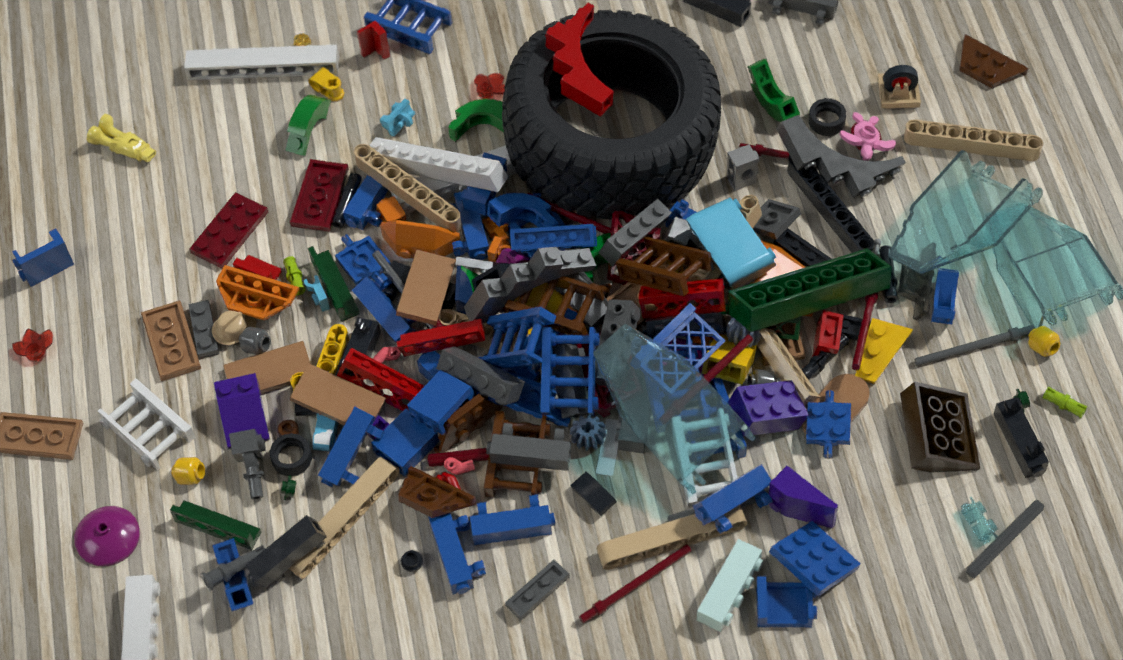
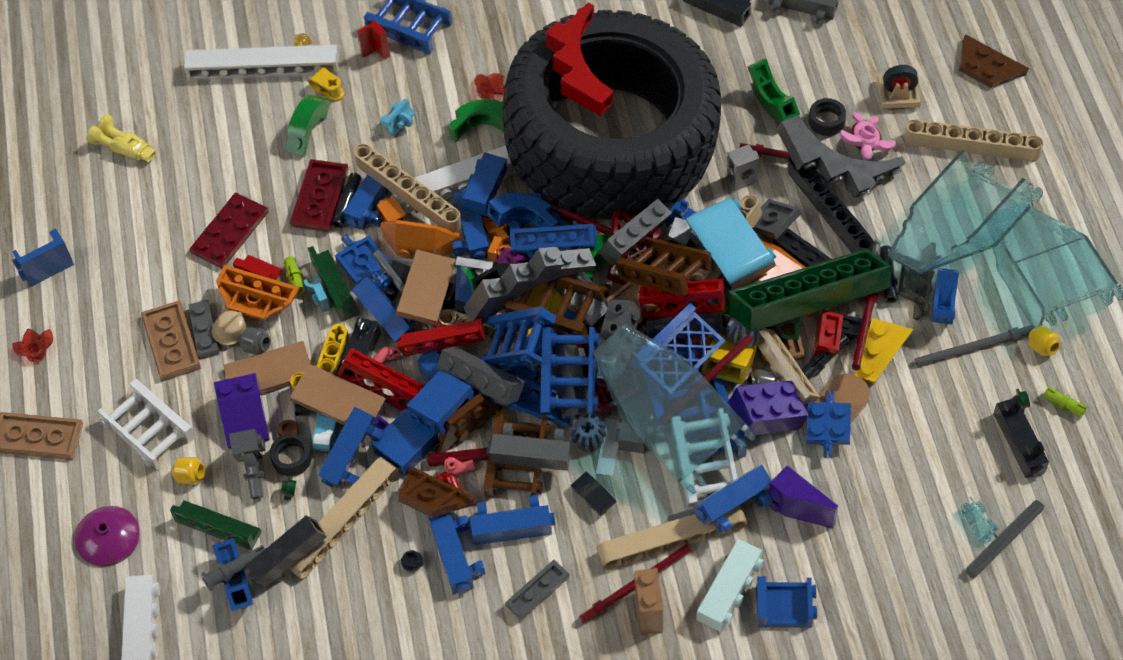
(443, 164): white brick -> none
(648, 601): none -> medium nougat brick
(814, 558): blue plate -> none
(939, 429): dark brown slope -> none

